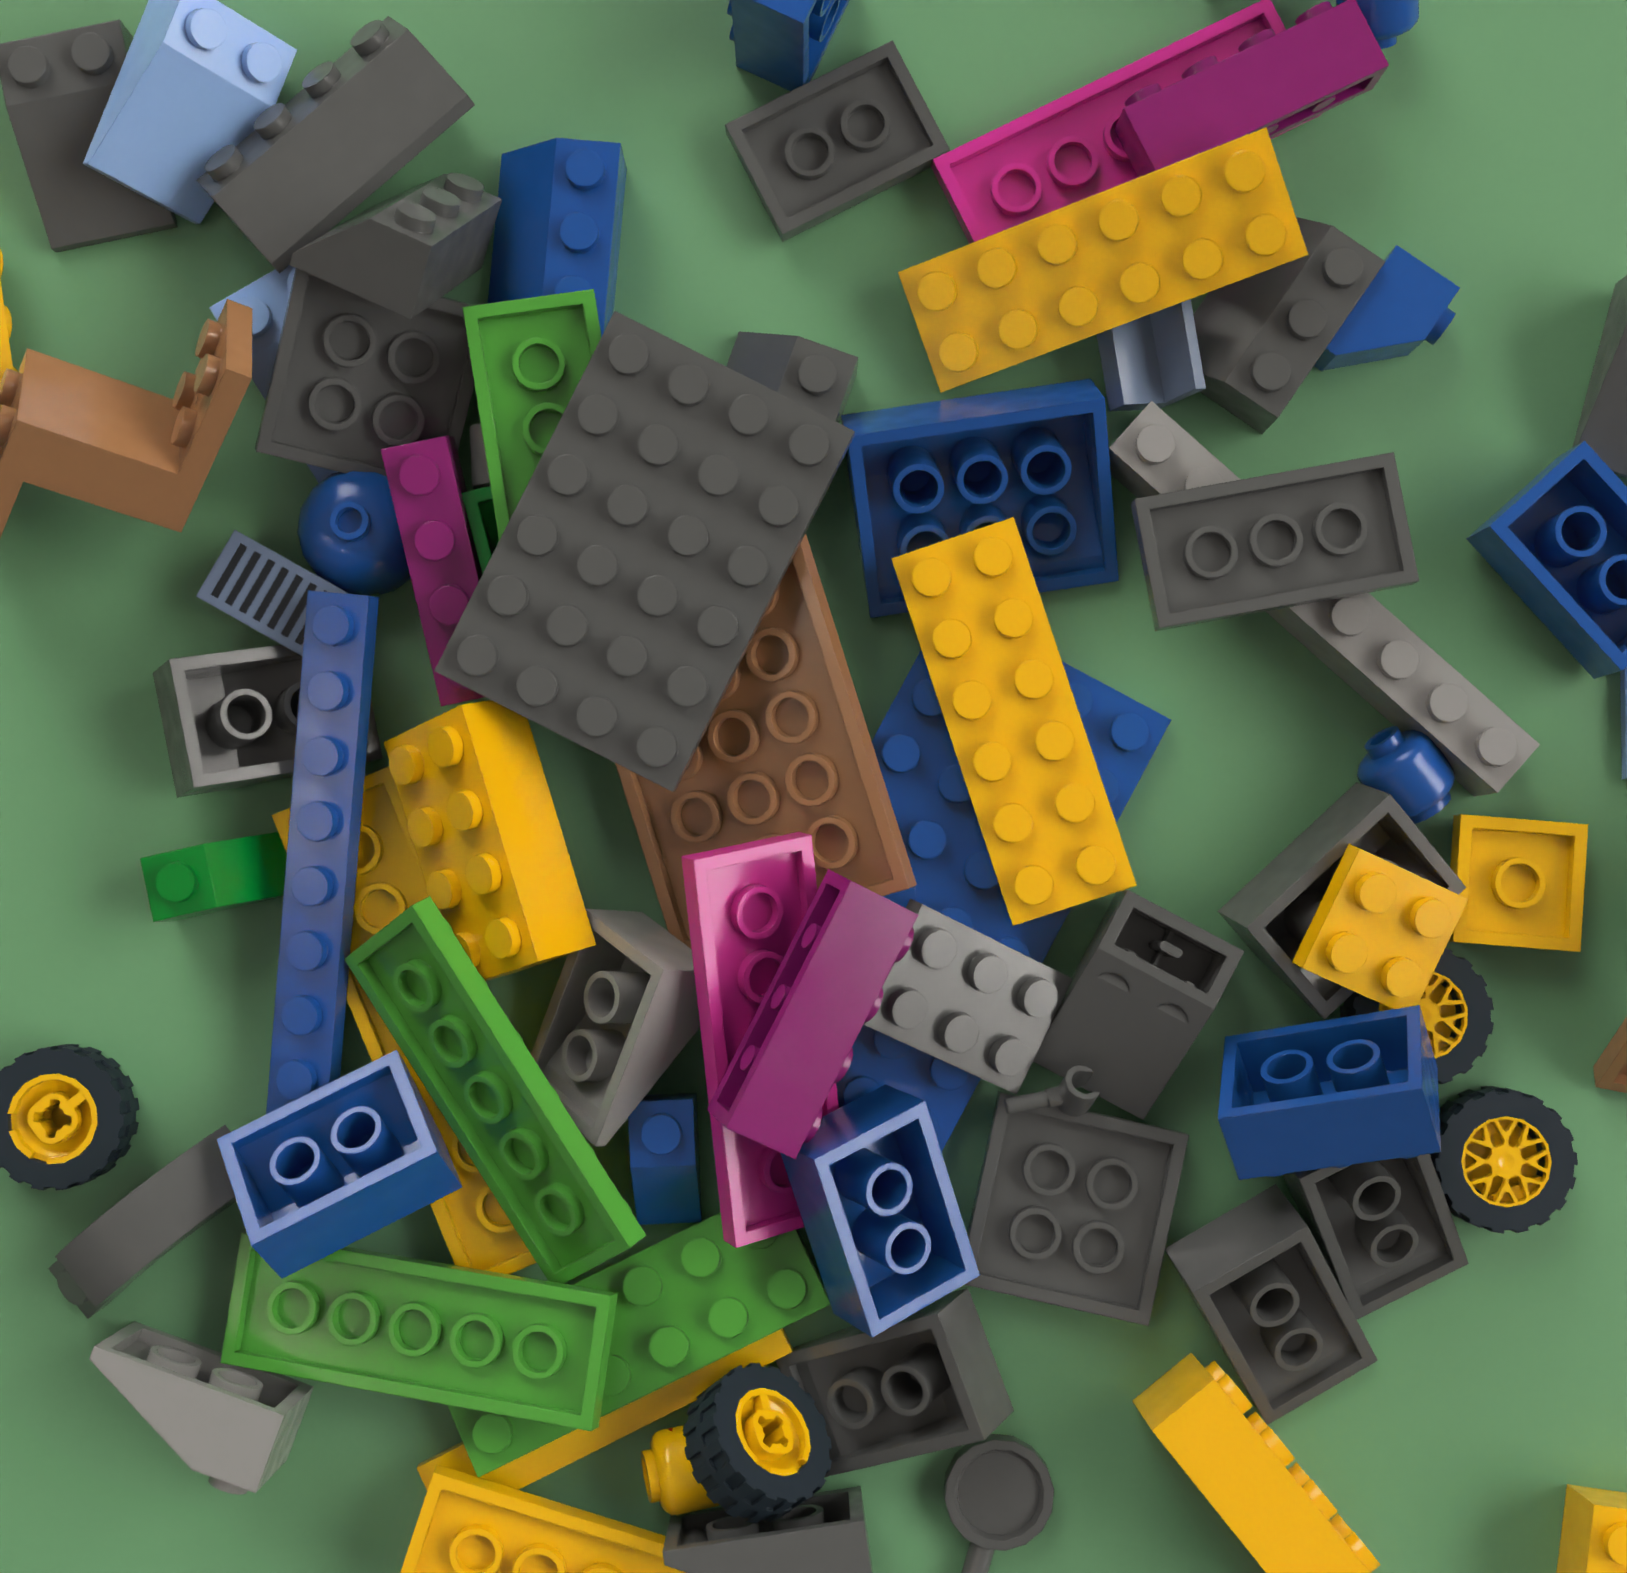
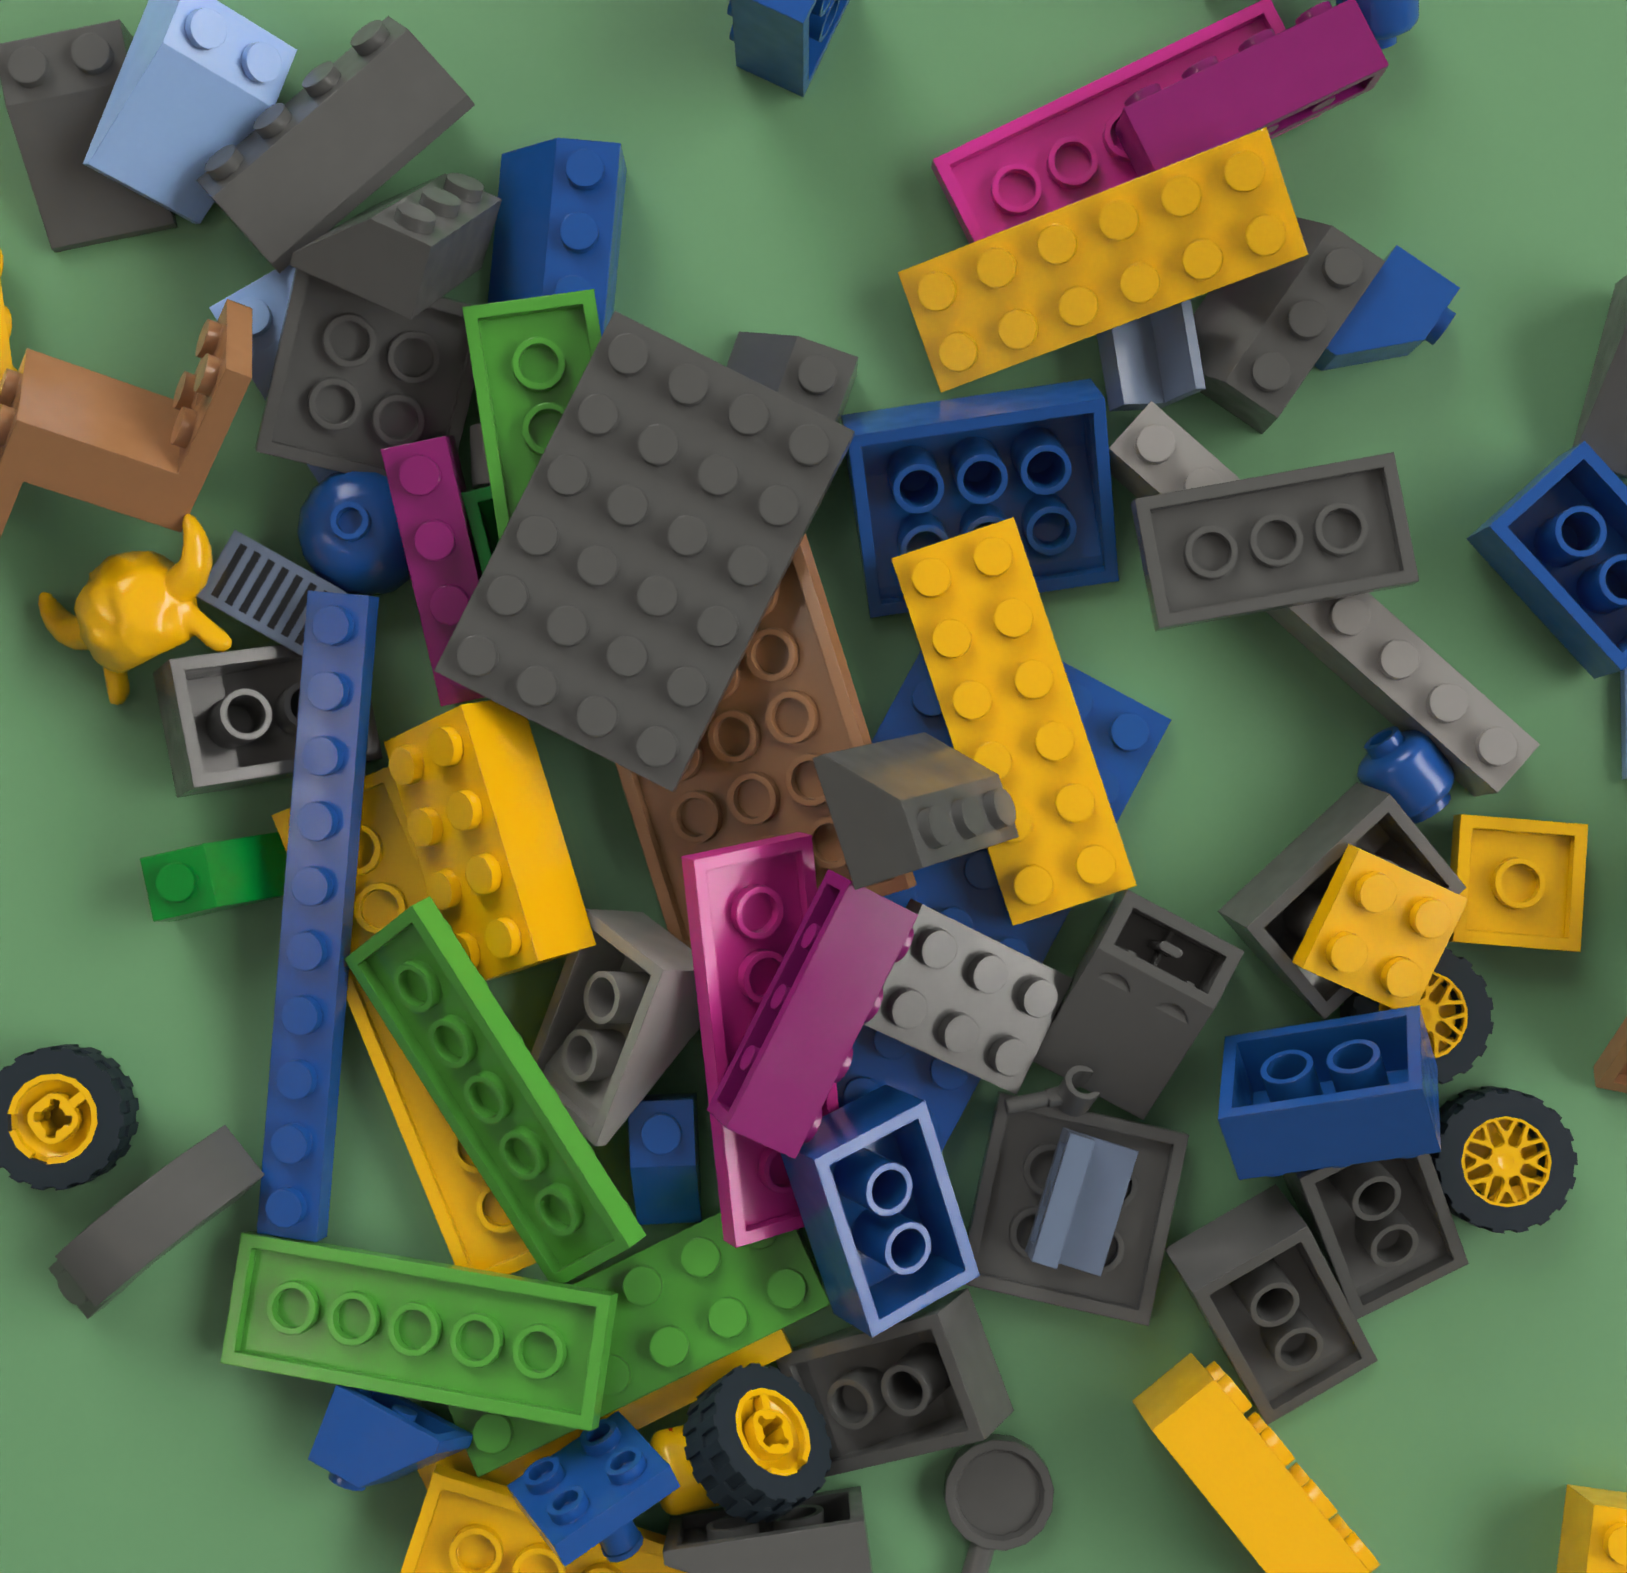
(138, 609): none -> yellow piece
(212, 1414): light grey slope -> none
(337, 1165): blue slope -> none
(380, 1438): none -> blue slope
(594, 1491): none -> blue plate
(837, 141): dark grey plate -> none
(911, 806): none -> dark grey slope
(1081, 1202): none -> sand blue panel

